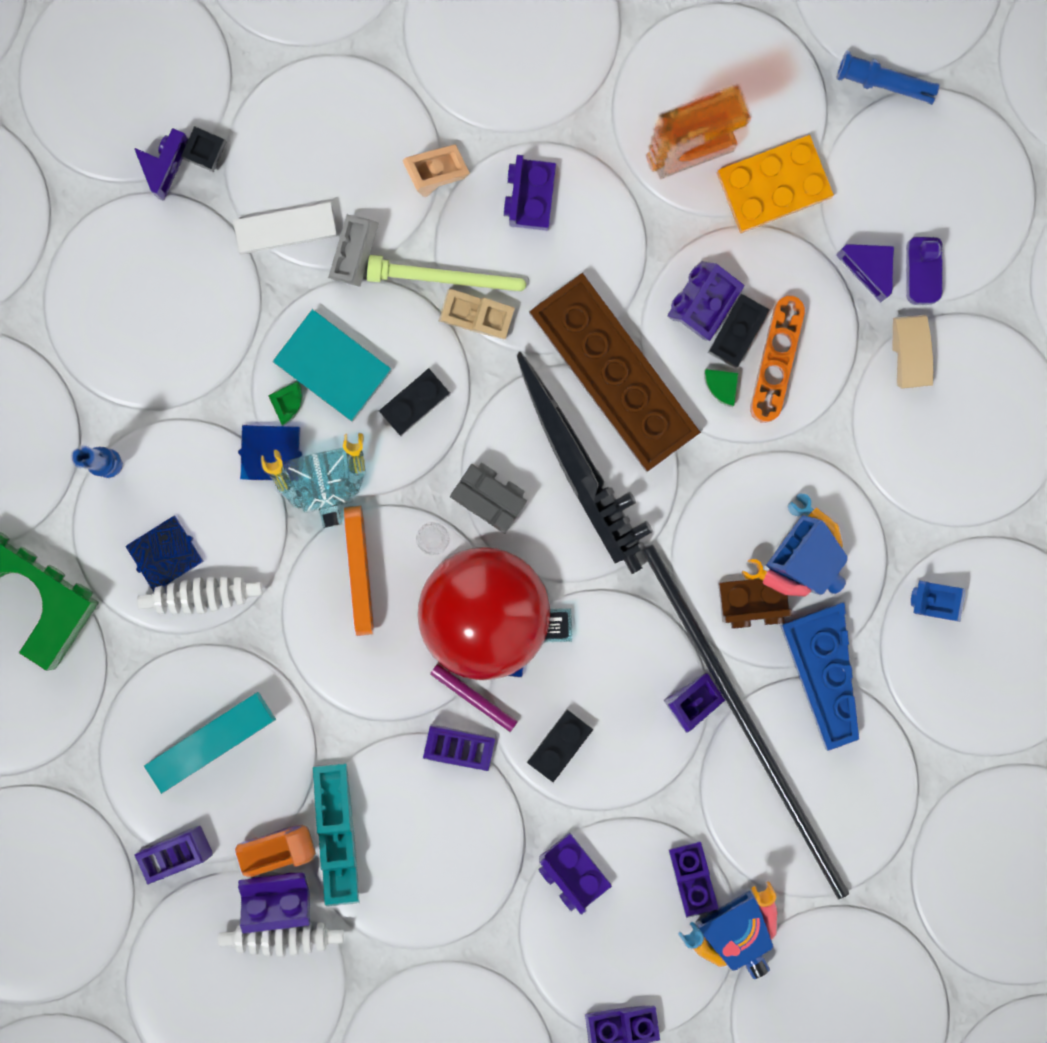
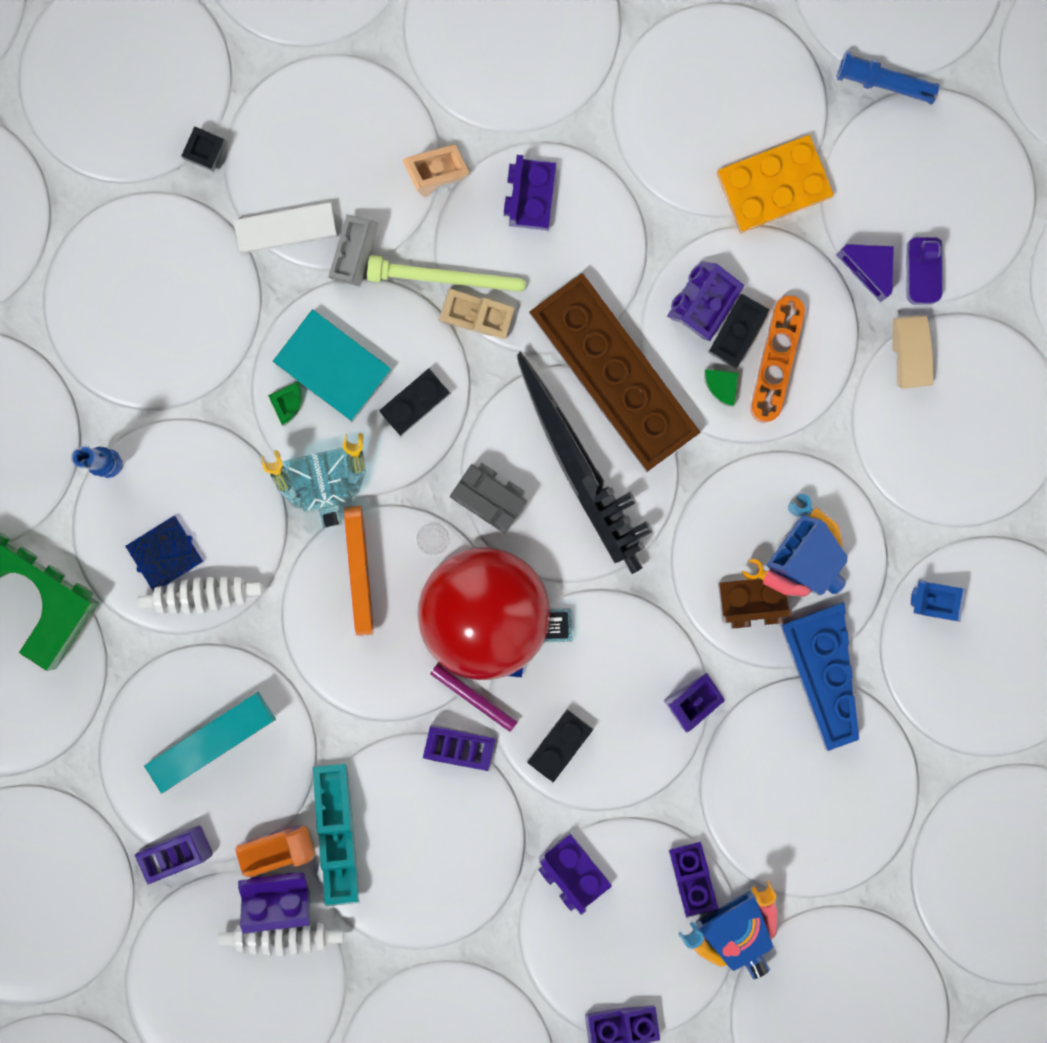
(162, 170): dark purple slope -> none
(263, 441): clear blue piece -> none
(697, 132): clear orange arch -> none
(745, 722): black piece -> none

